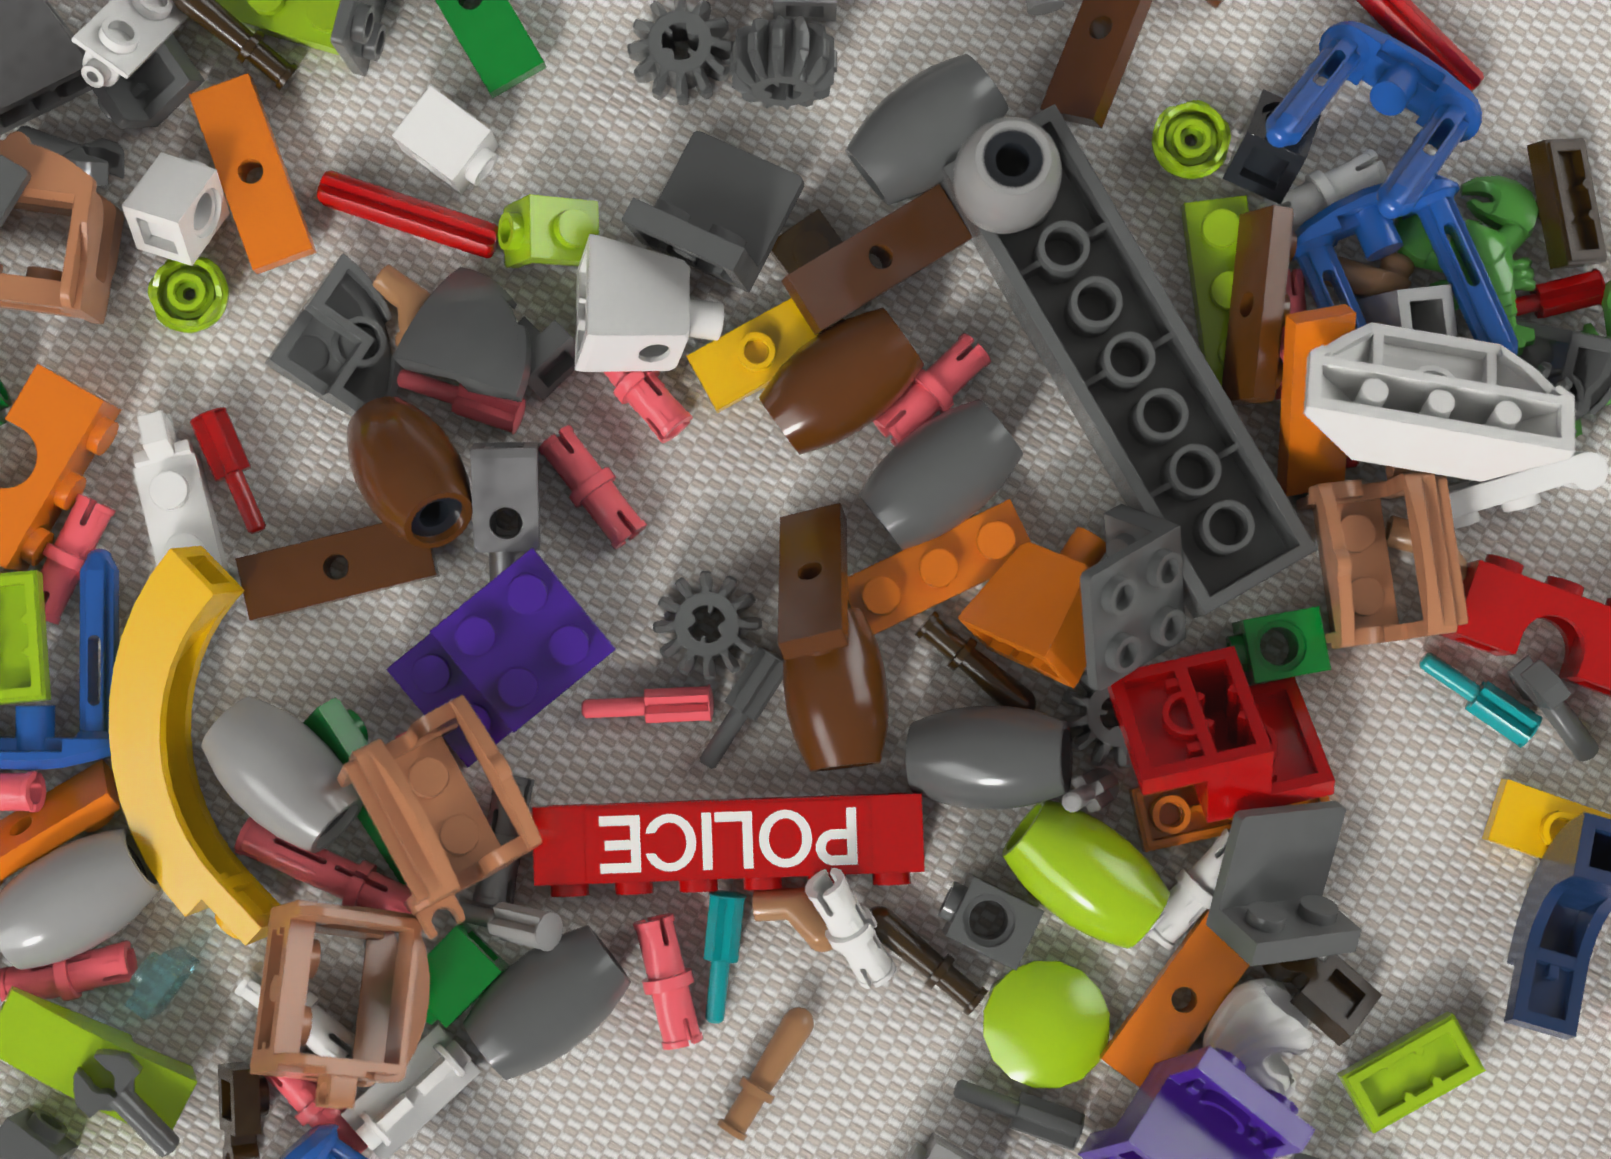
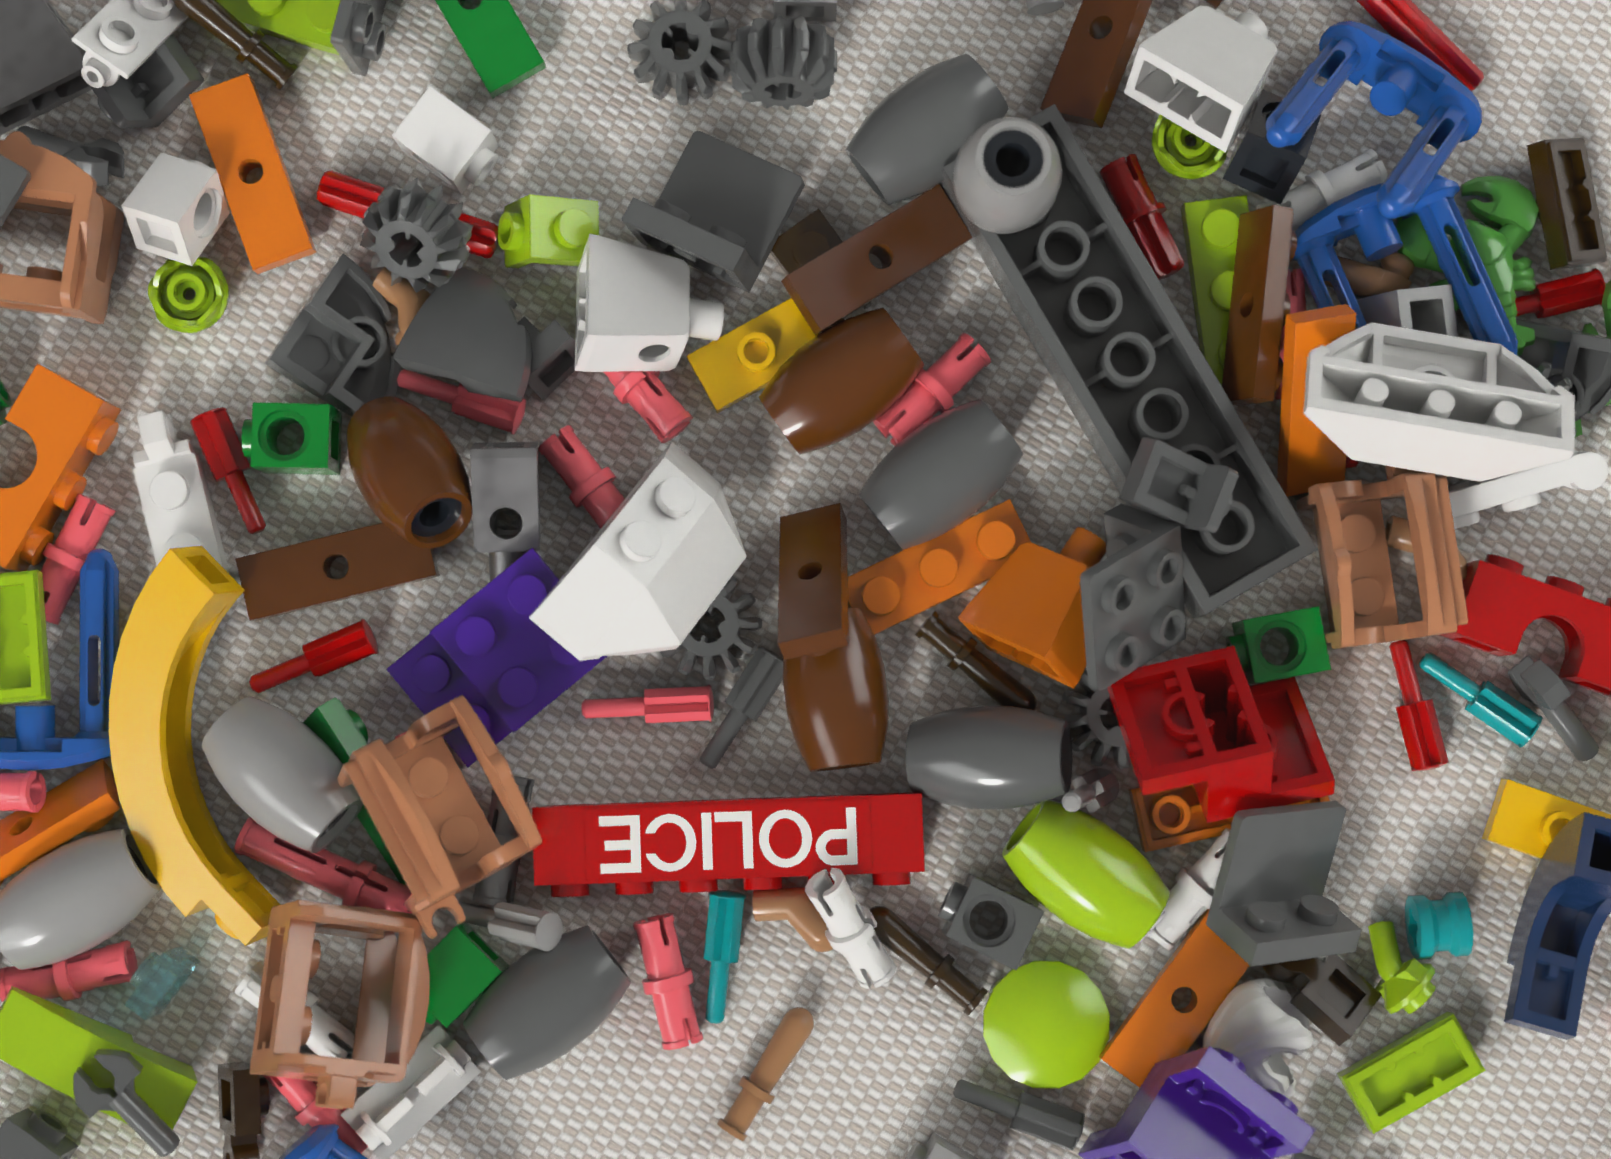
(321, 442): none -> green brick
(321, 656): none -> red axle
(416, 235): none -> dark grey gear
(648, 566): none -> white wedge
(1142, 214): none -> red axle
(1179, 486): none -> dark grey bracket
(1204, 72): none -> white torso
(1402, 984): none -> lime plate
(1417, 716): none -> red axle
(1438, 925): none -> teal wheel

